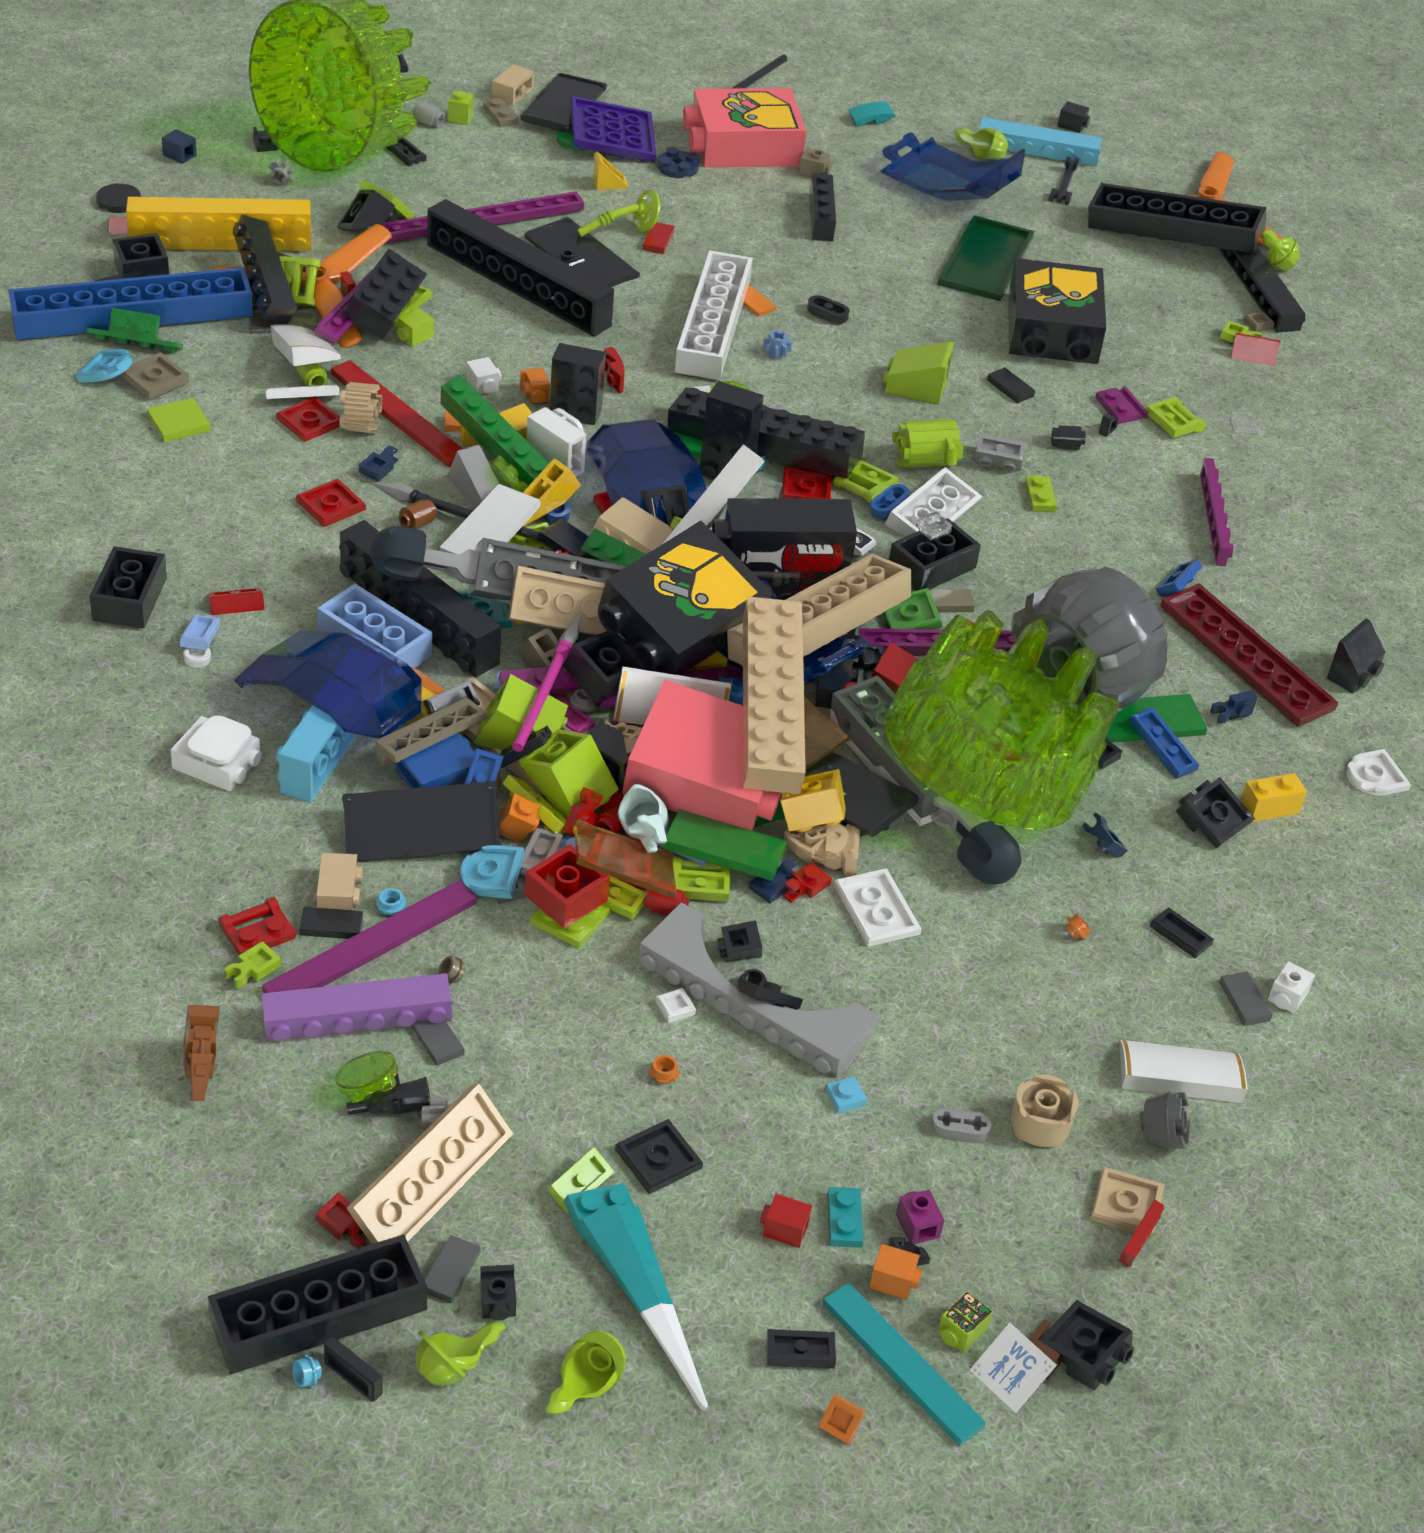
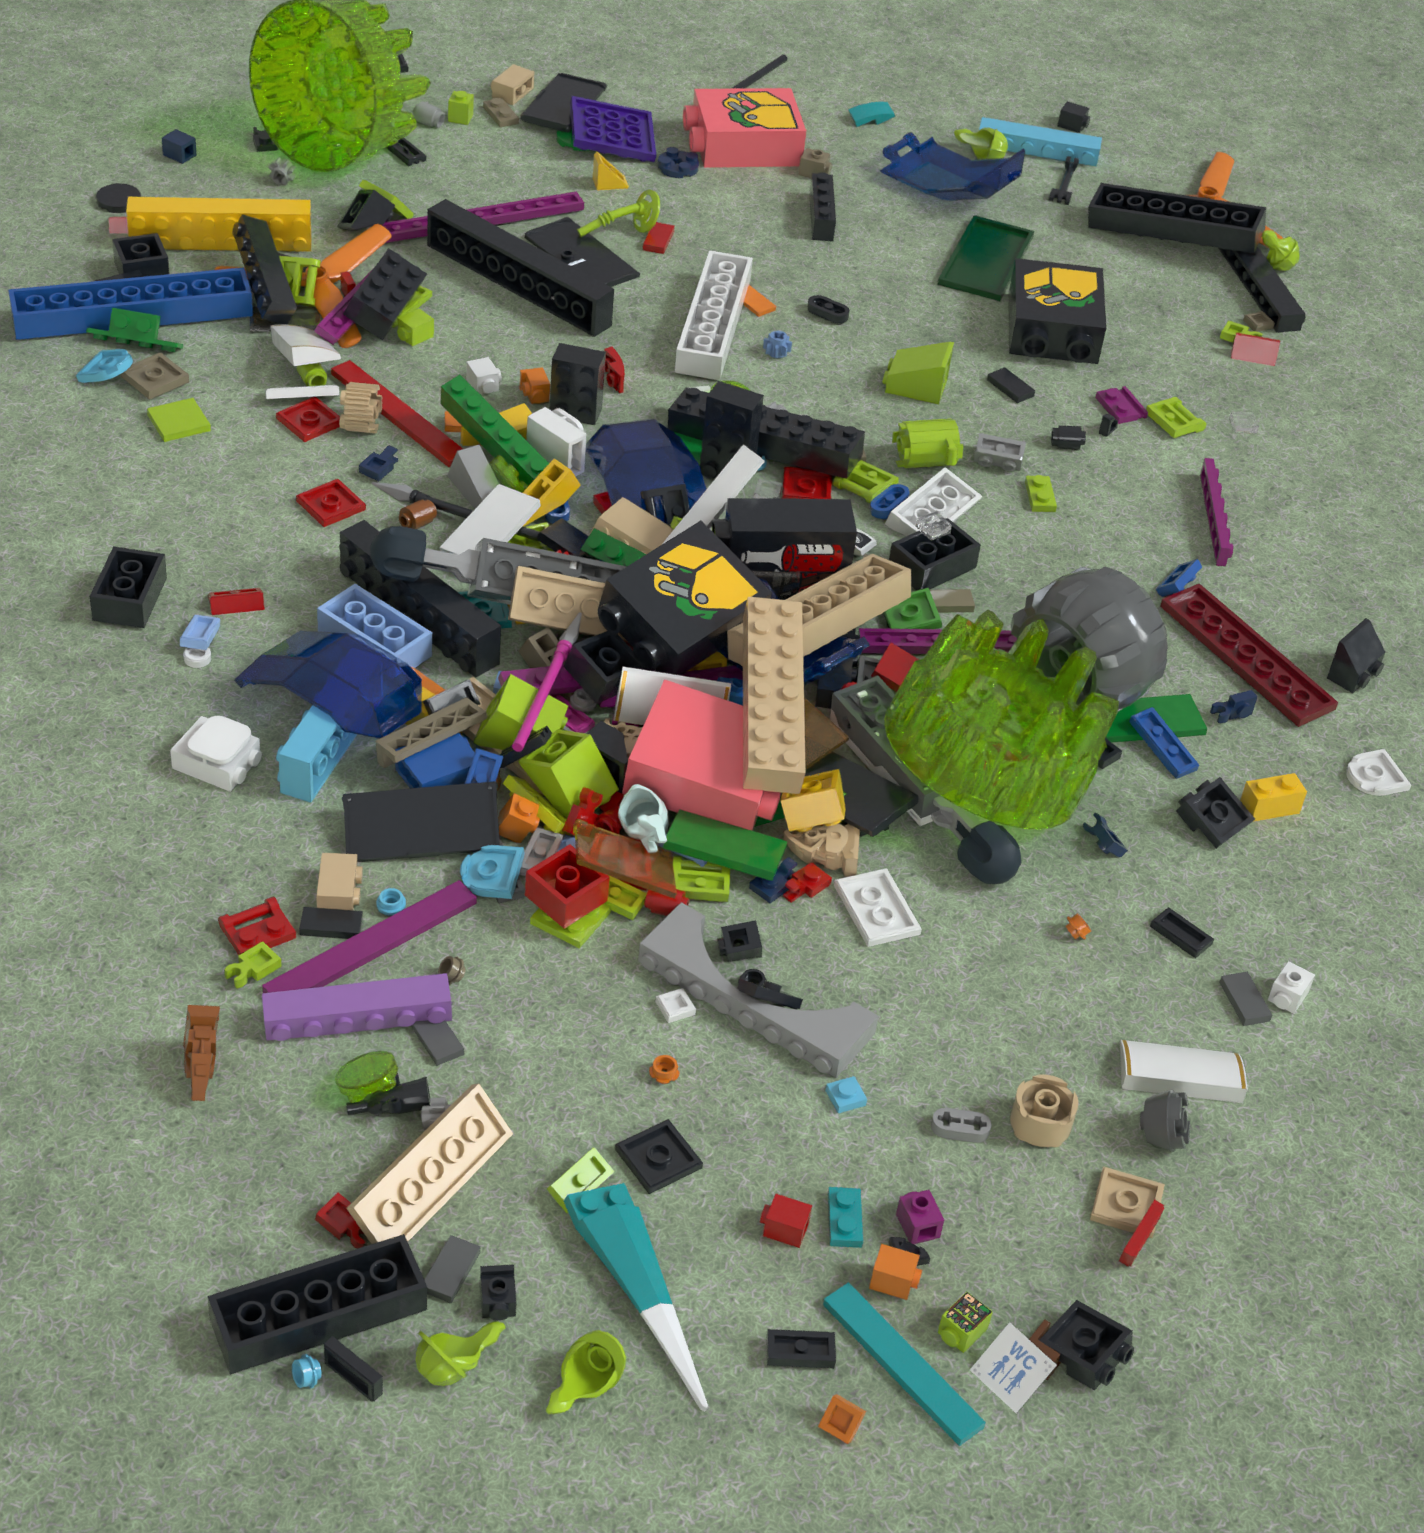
(870, 656): black tile -> none

